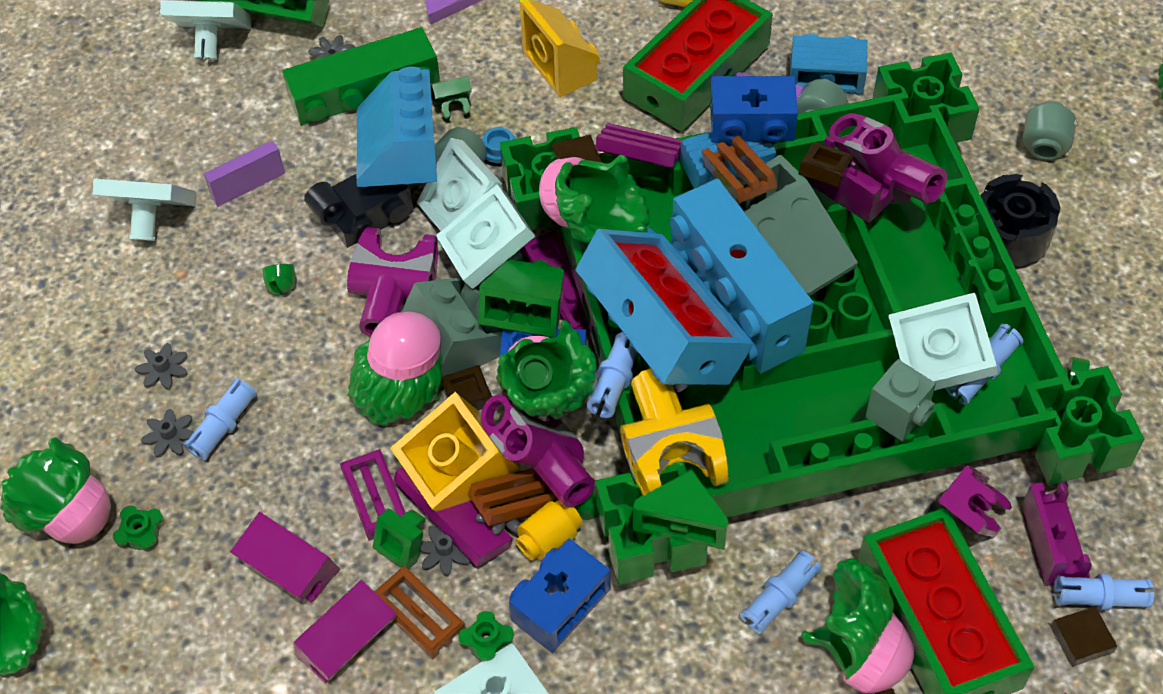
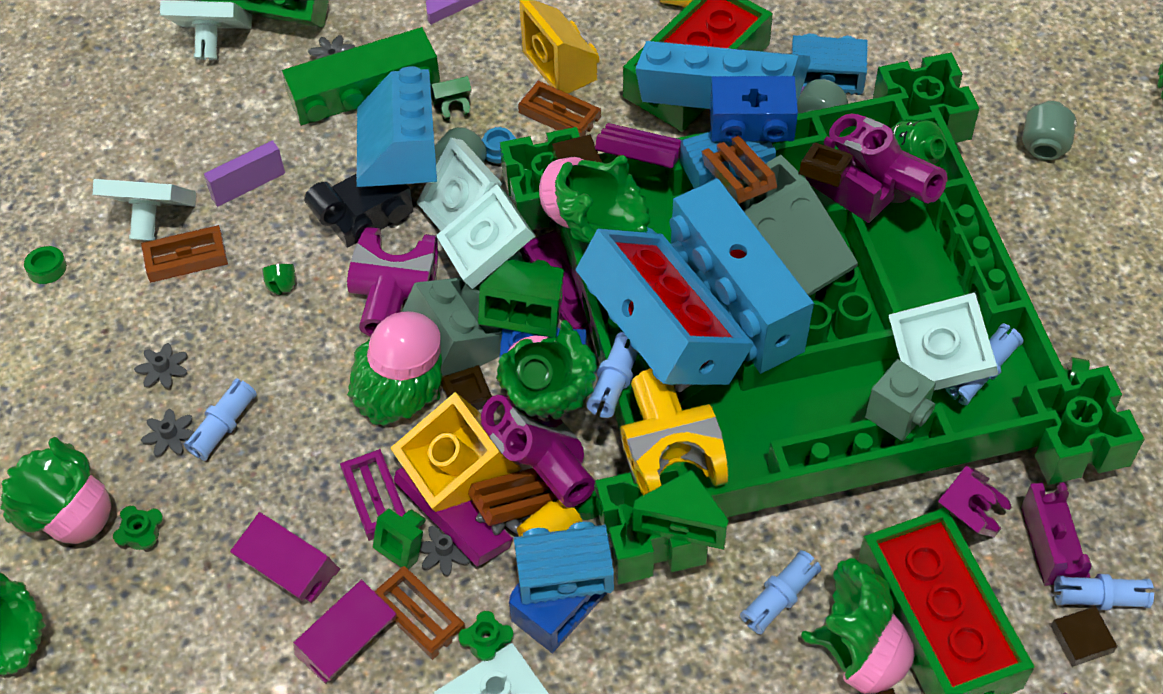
(45, 264): none -> green tile
(185, 259): none -> dark orange tile
(555, 114): none -> dark orange tile
(564, 563): none -> dark azure brick
(684, 72): none -> dark azure slope
(921, 139): none -> green head
(1022, 215): black brick -> none

